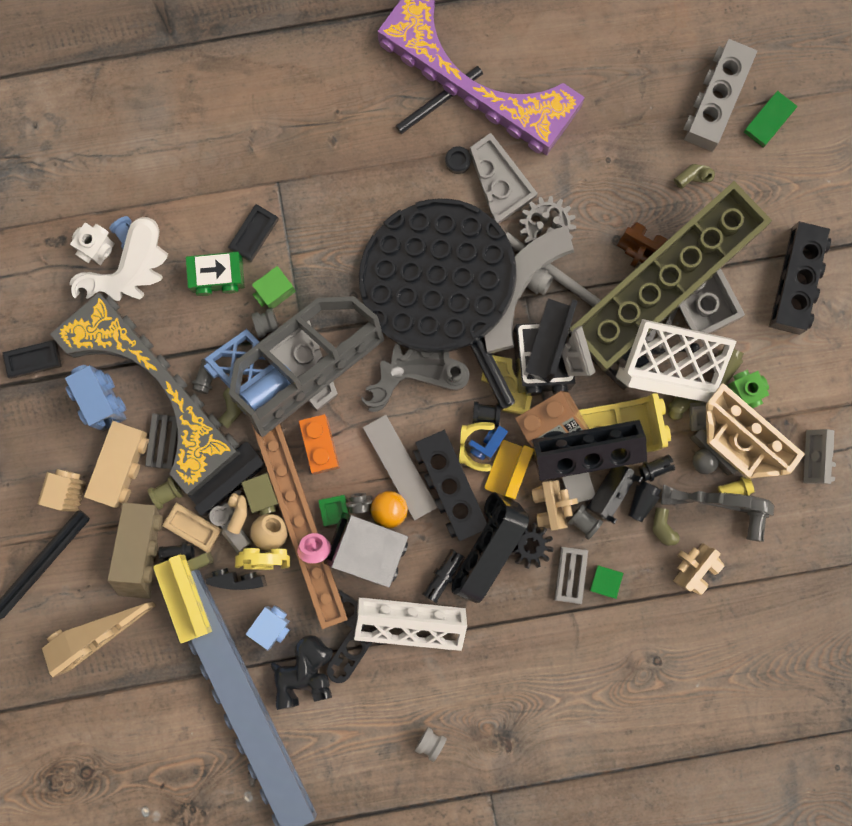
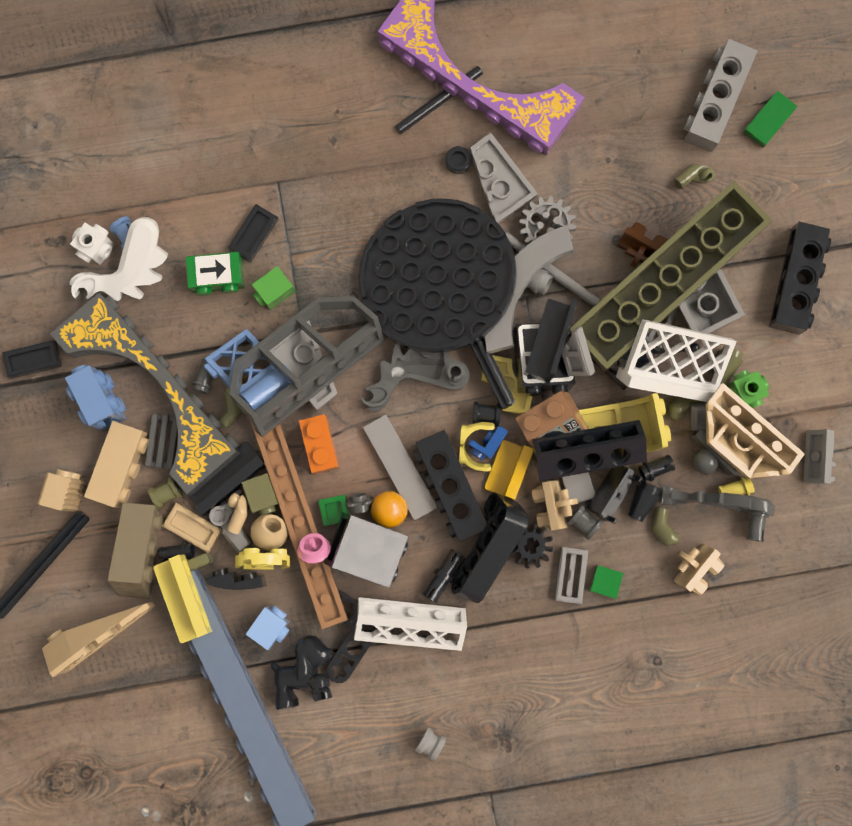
(265, 322): dark grey wheel -> none

